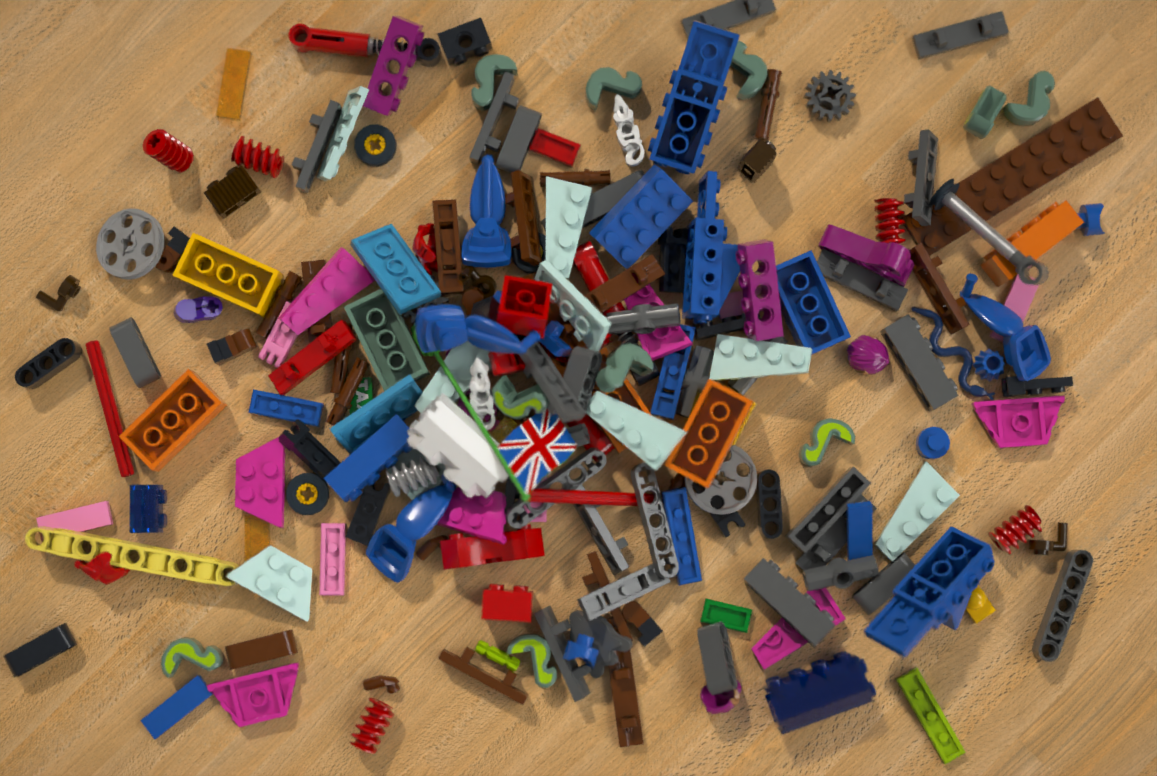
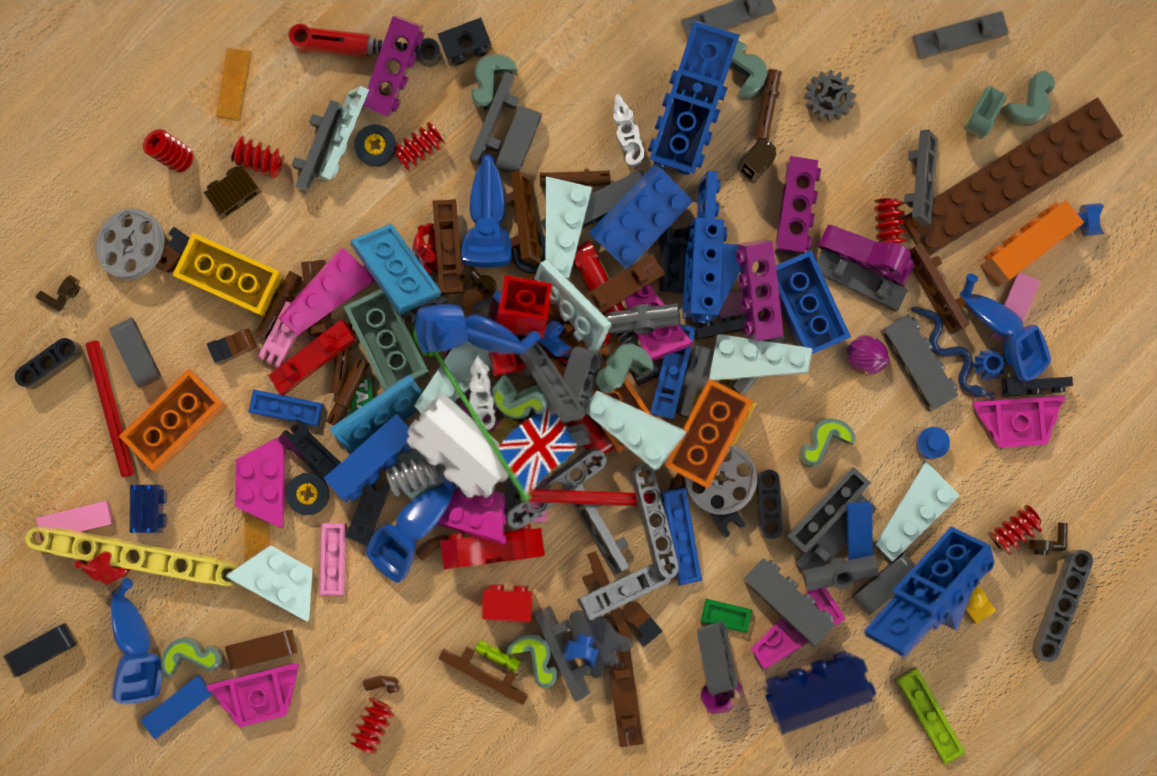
(138, 671): none -> blue piece
(187, 311): dark purple piece -> none
(418, 146): none -> red piece
(554, 147): red tile -> none
(611, 81): sand green animal -> none
(797, 169): none -> magenta brick
(946, 196): piece -> none

